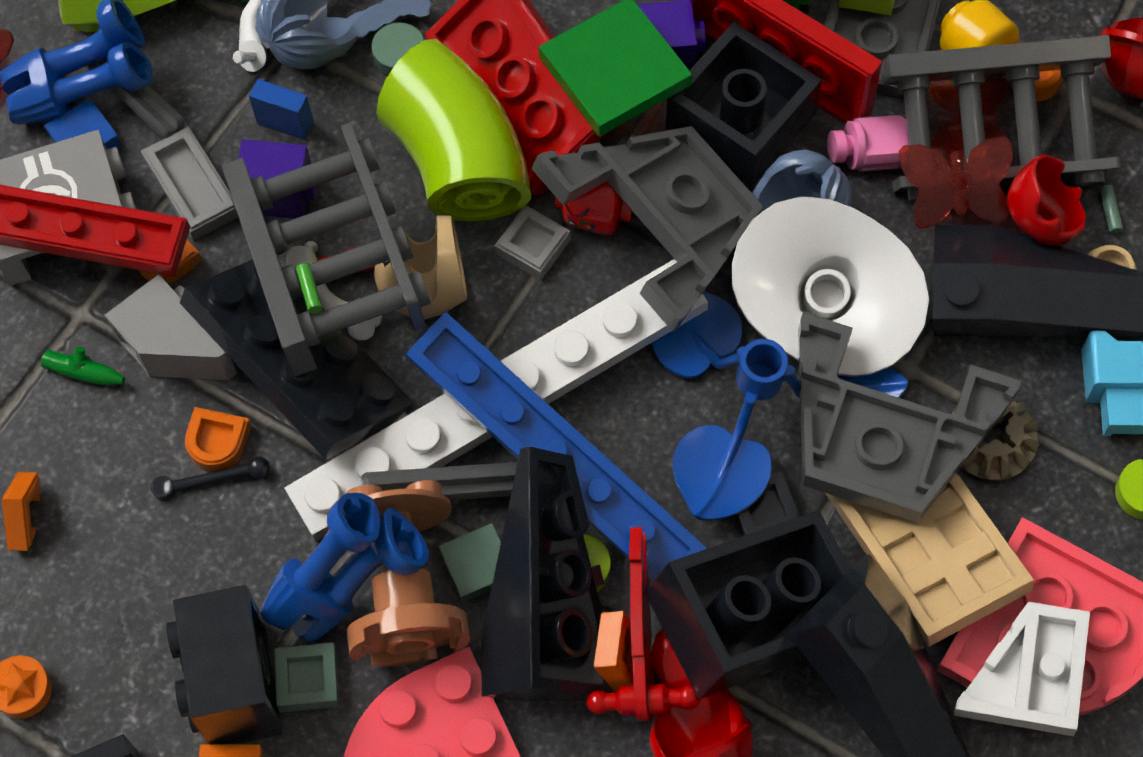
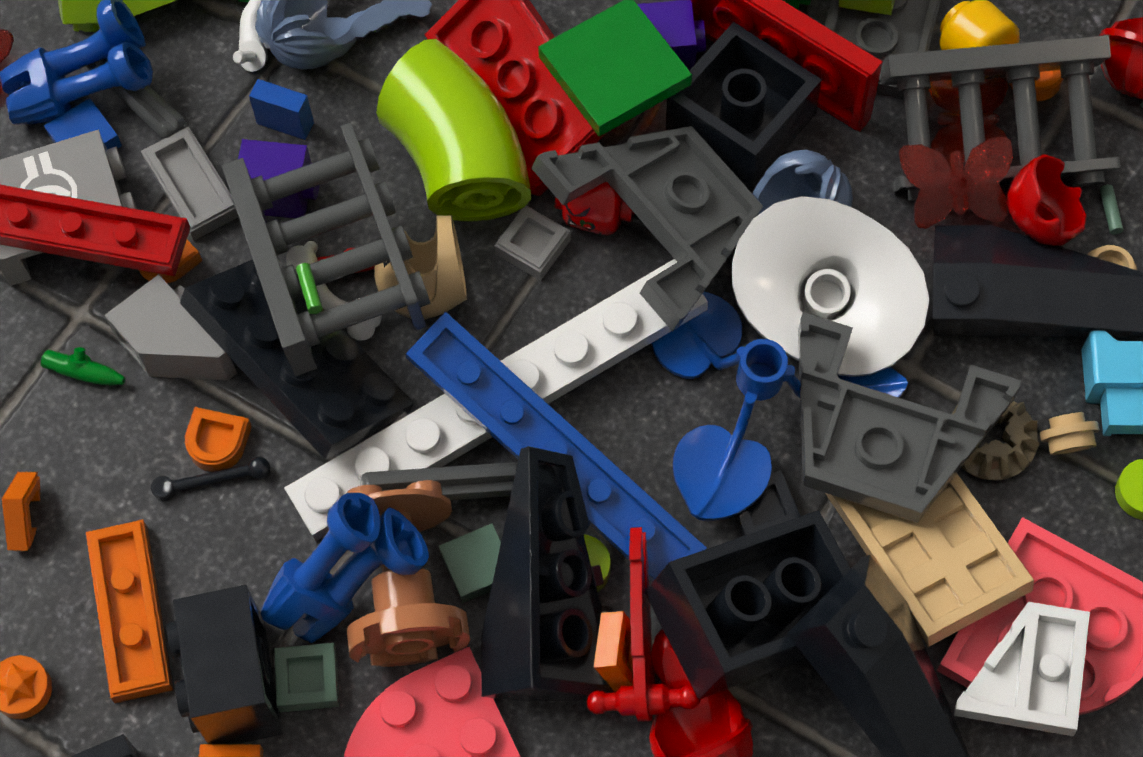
(129, 611): none -> orange tile
(392, 43): sand green tile -> none
(869, 143): bright pink arm -> none
(1070, 434): none -> tan plate

